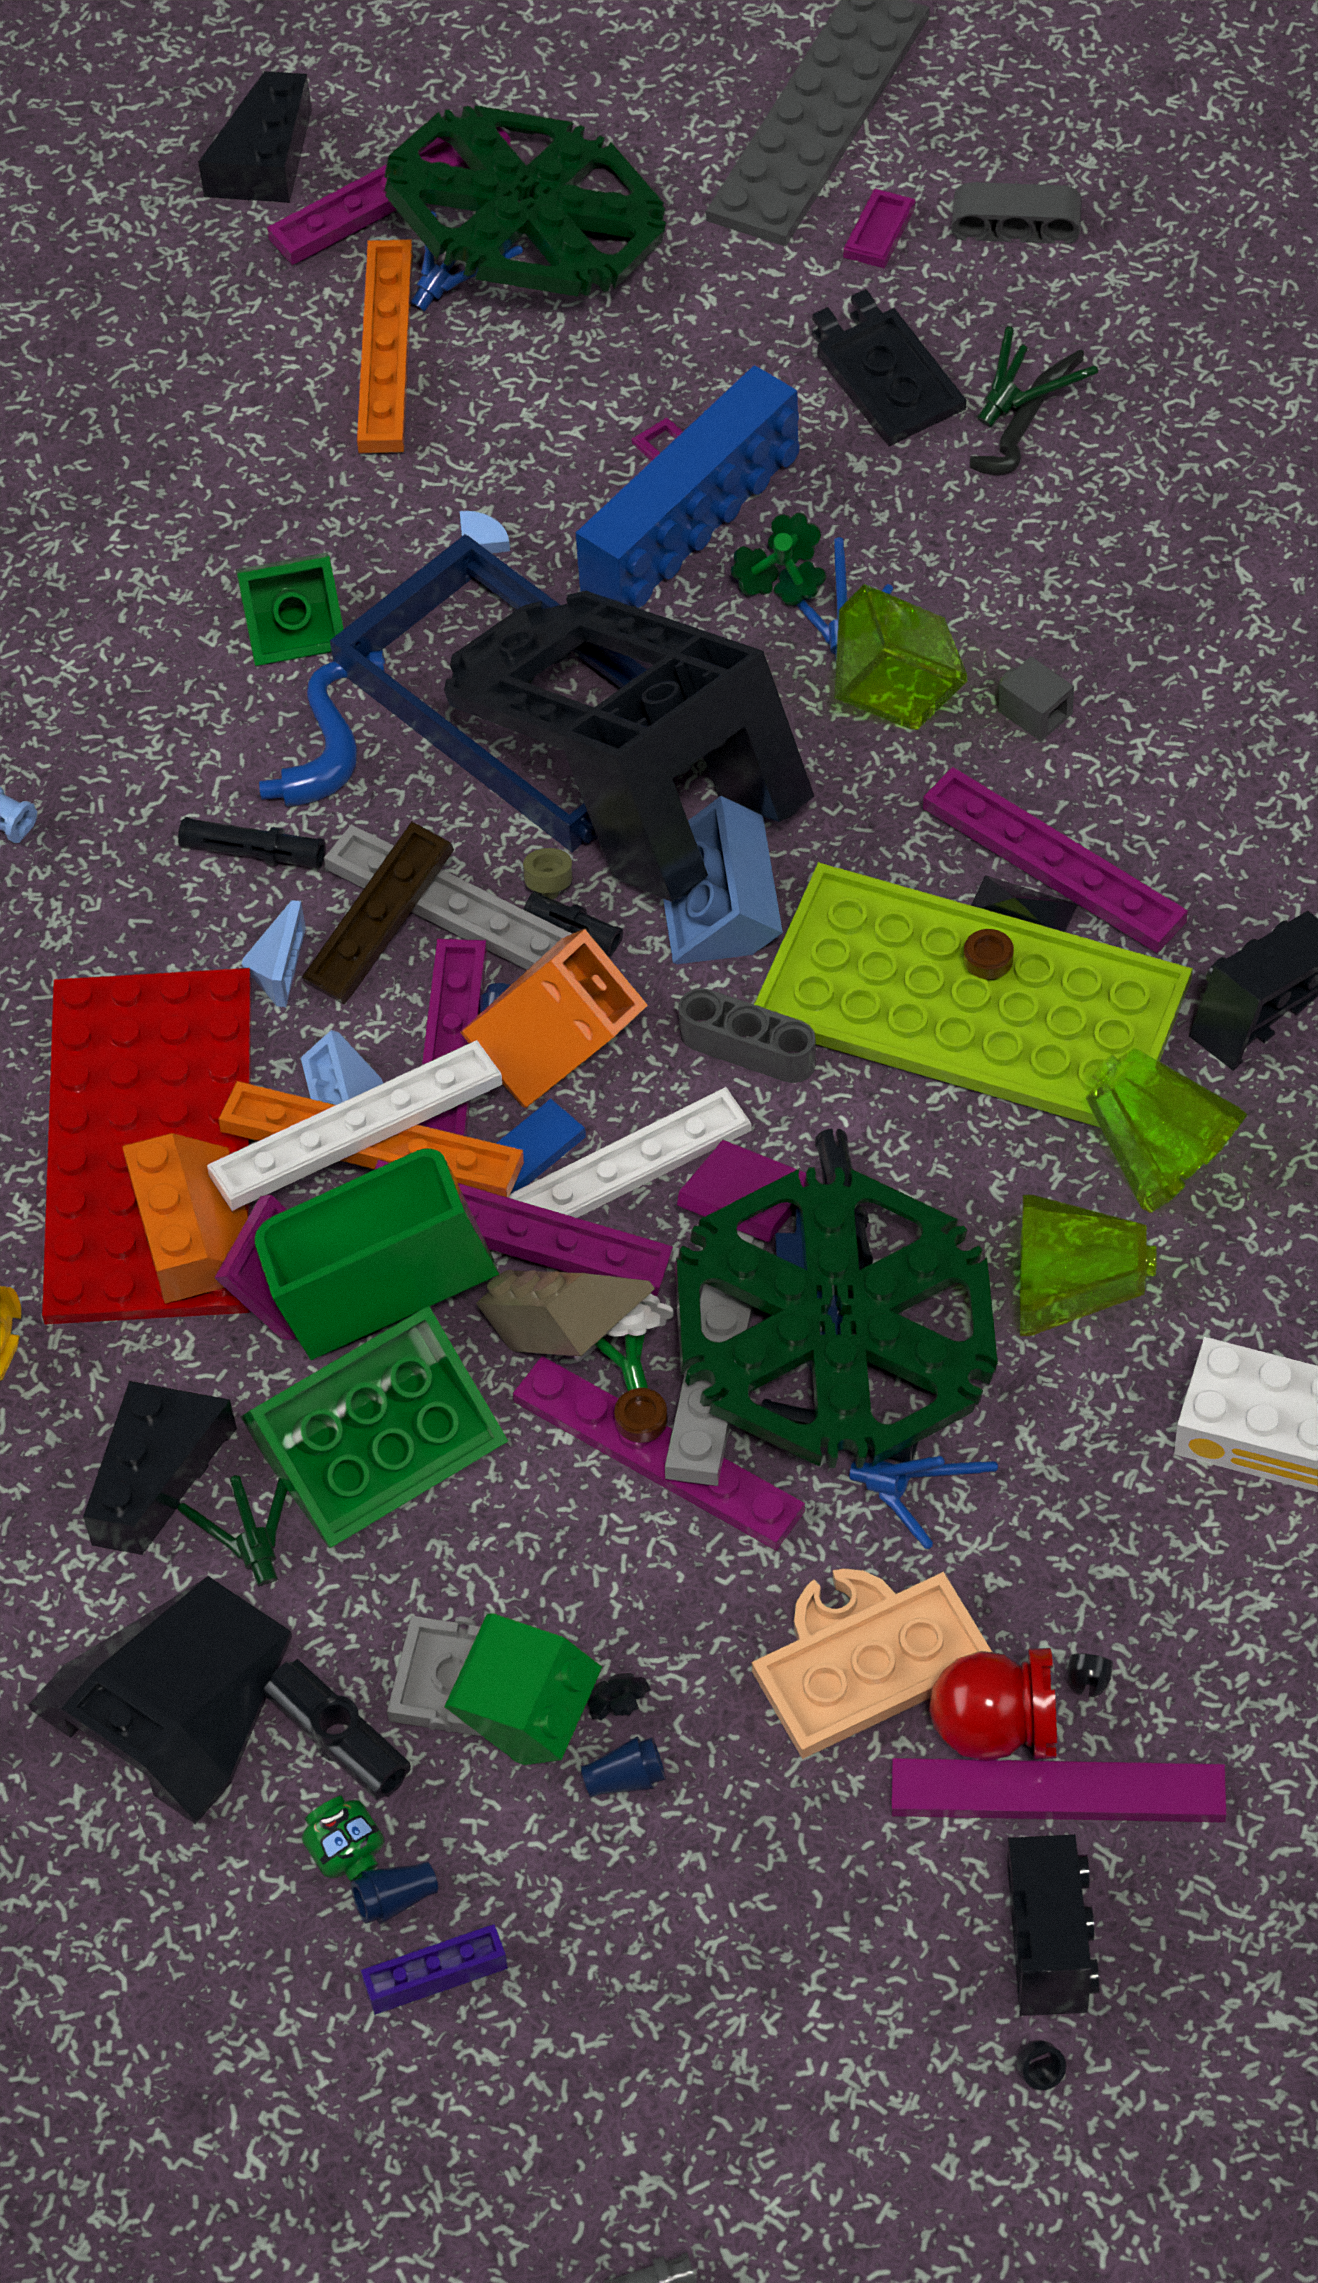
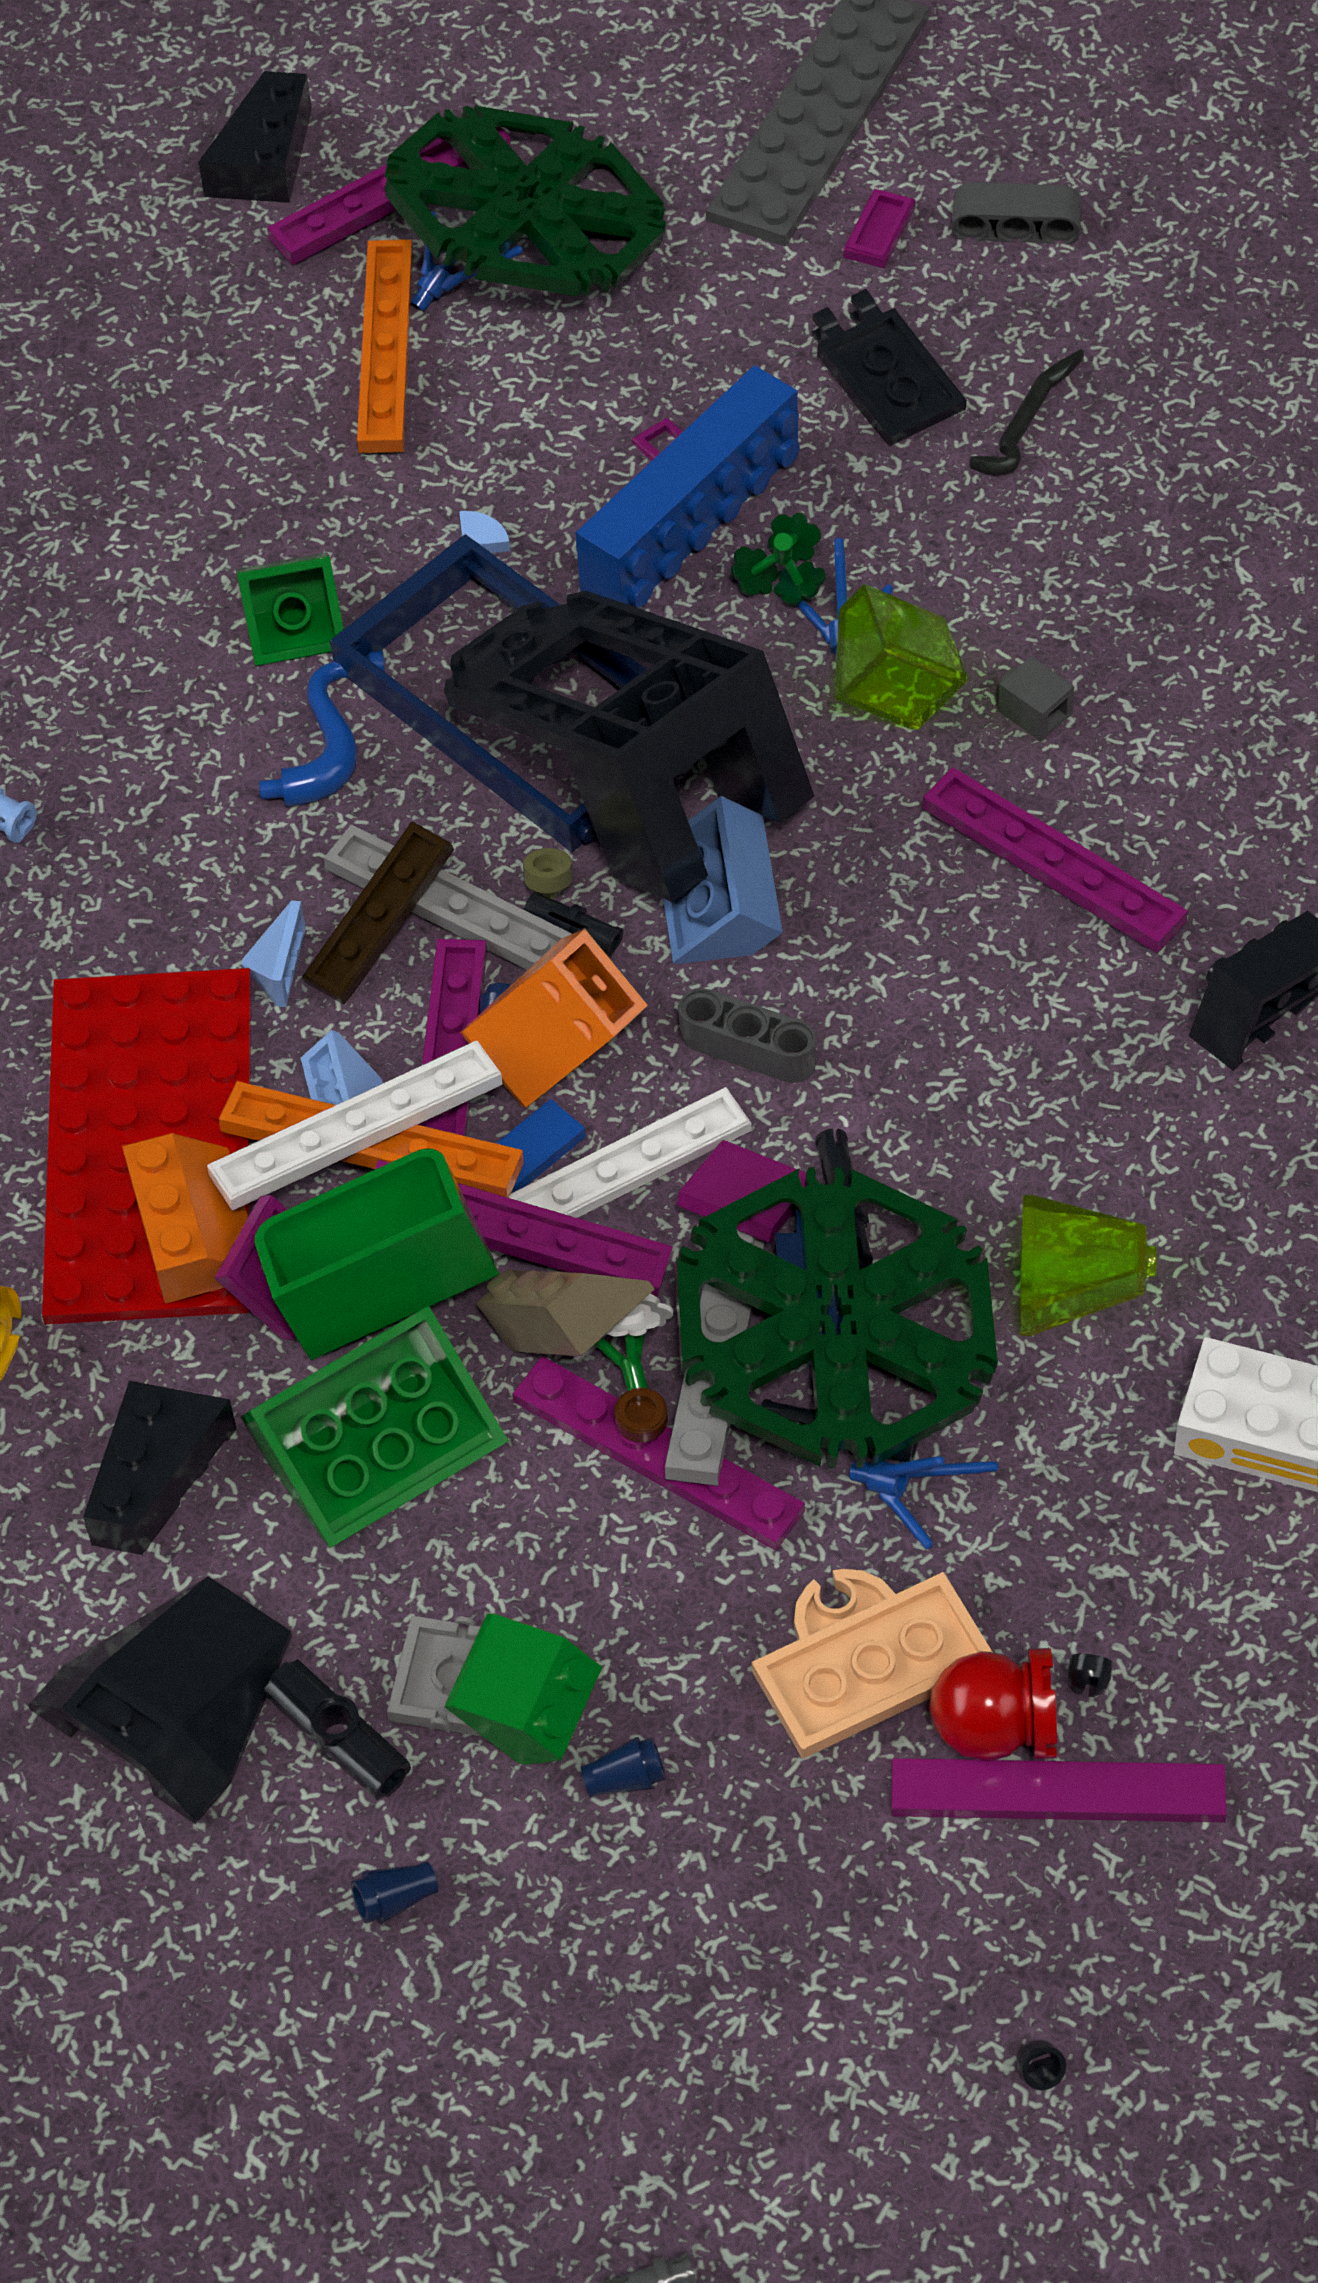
(254, 1544): dark green plant -> none
(270, 845): black pin -> none
(342, 1838): green head -> none
(434, 1969): dark purple piece -> none
(617, 1695): black plant -> none
(889, 983): lime plate -> none
(988, 954): reddish brown tile -> none
(1007, 395): dark green plant -> none
(1024, 904): black slope -> none
(1051, 1925): black wedge -> none
(1158, 1124): clear neon green slope -> none

